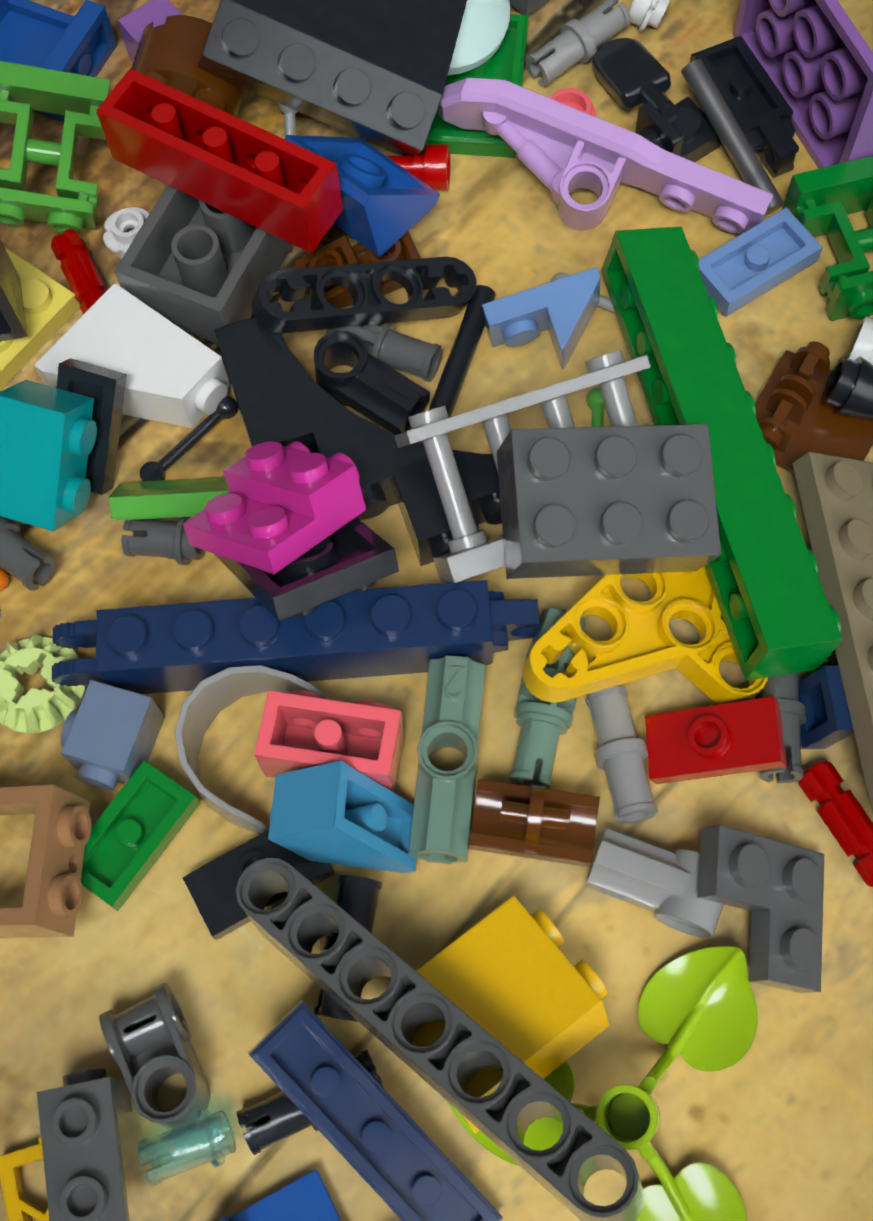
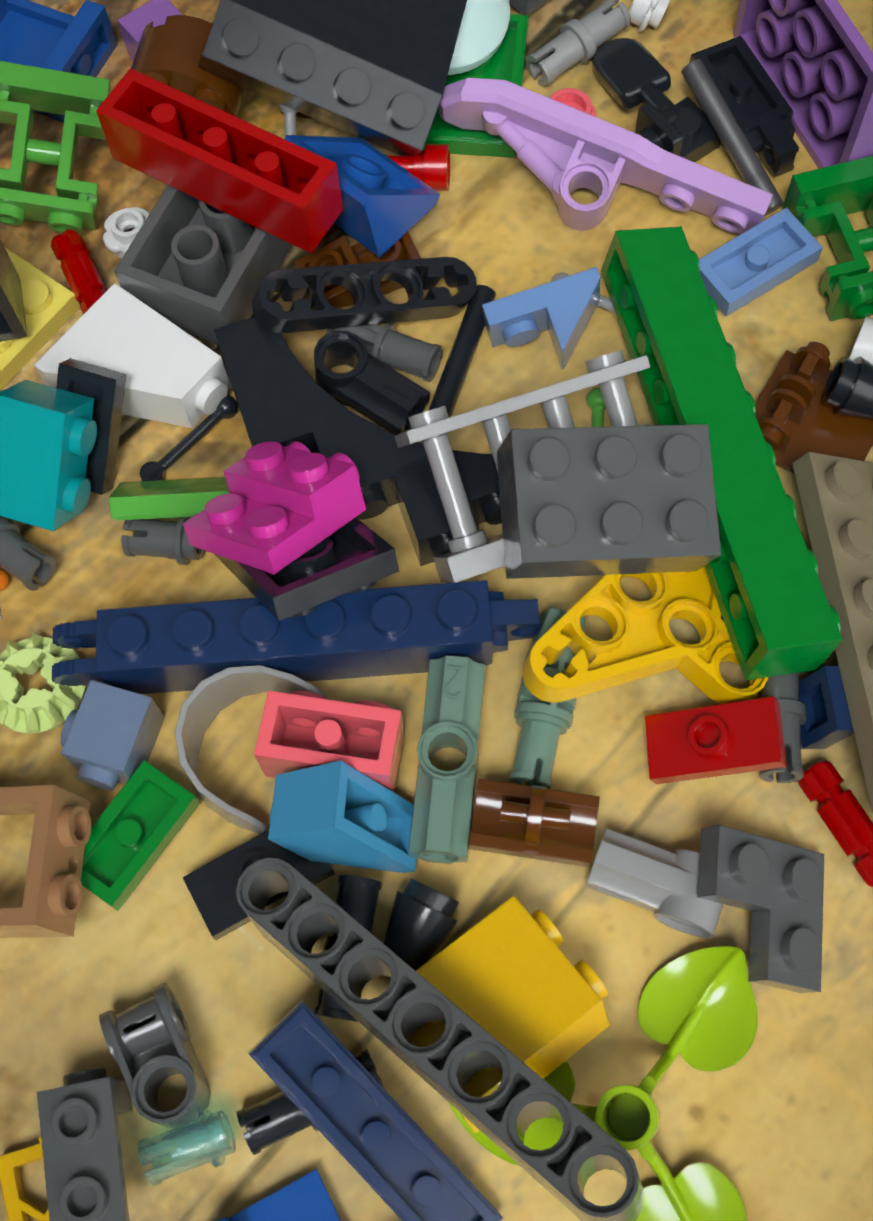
(419, 923): none -> black cone
(621, 755): light grey pin -> none

